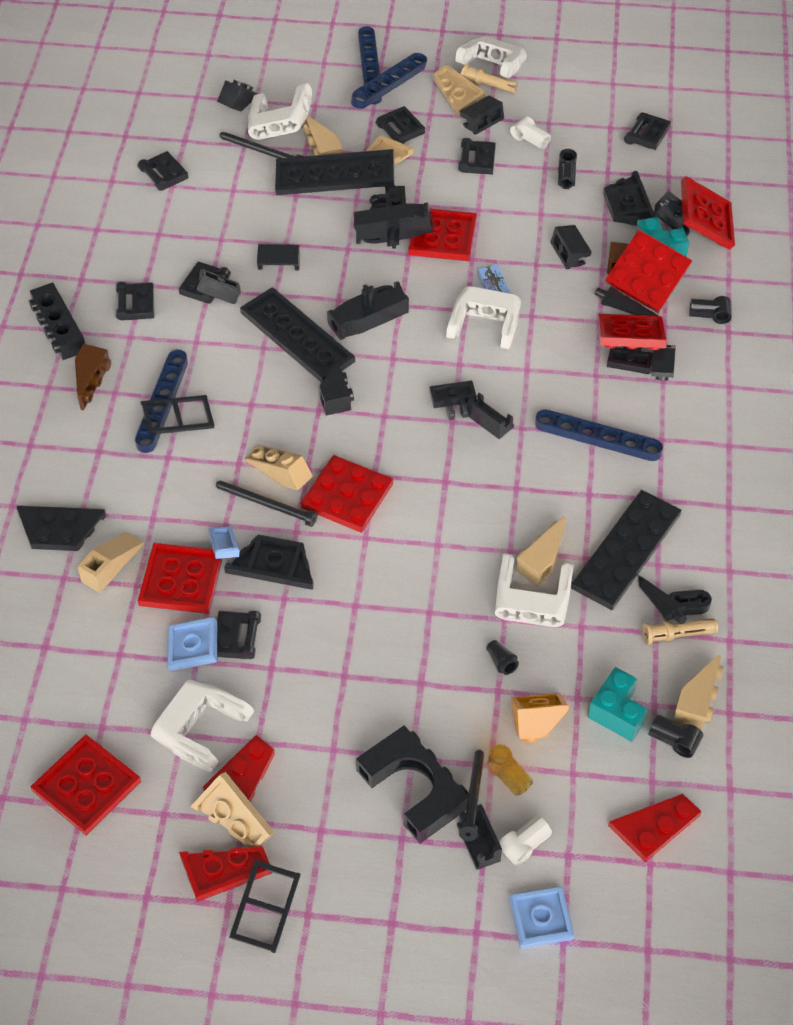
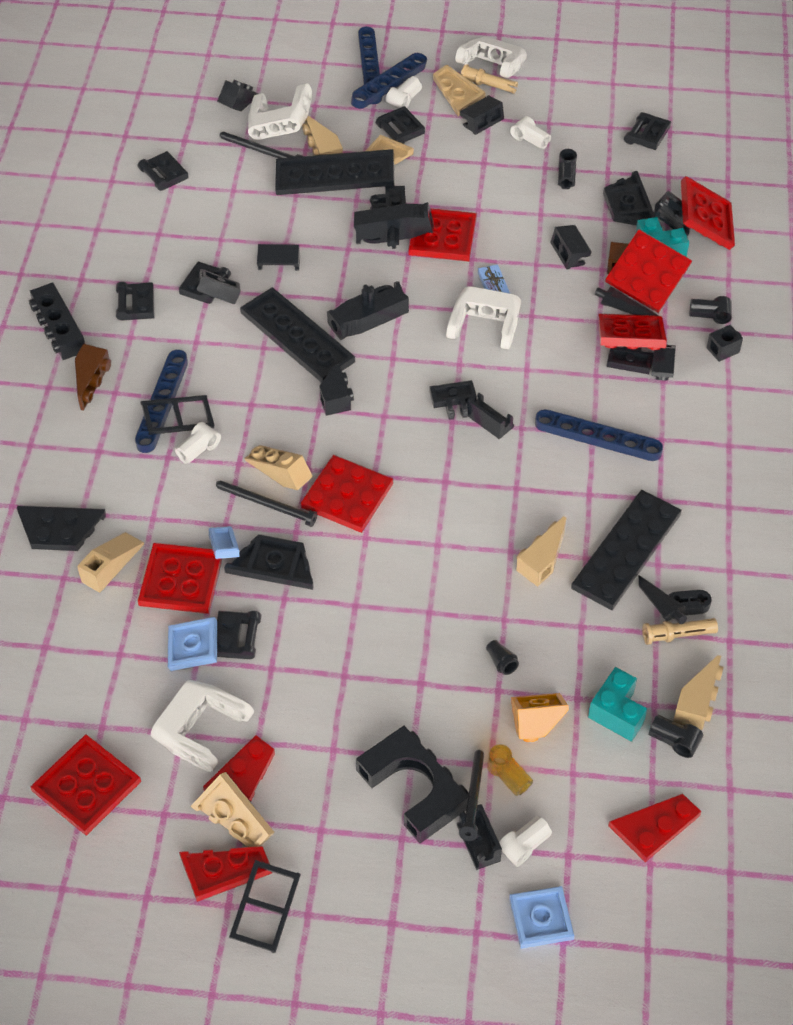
(201, 438): none -> white piece
(404, 93): none -> white piece
(483, 157): black plate -> none
(532, 606): white connector -> none
(724, 343): none -> black brick

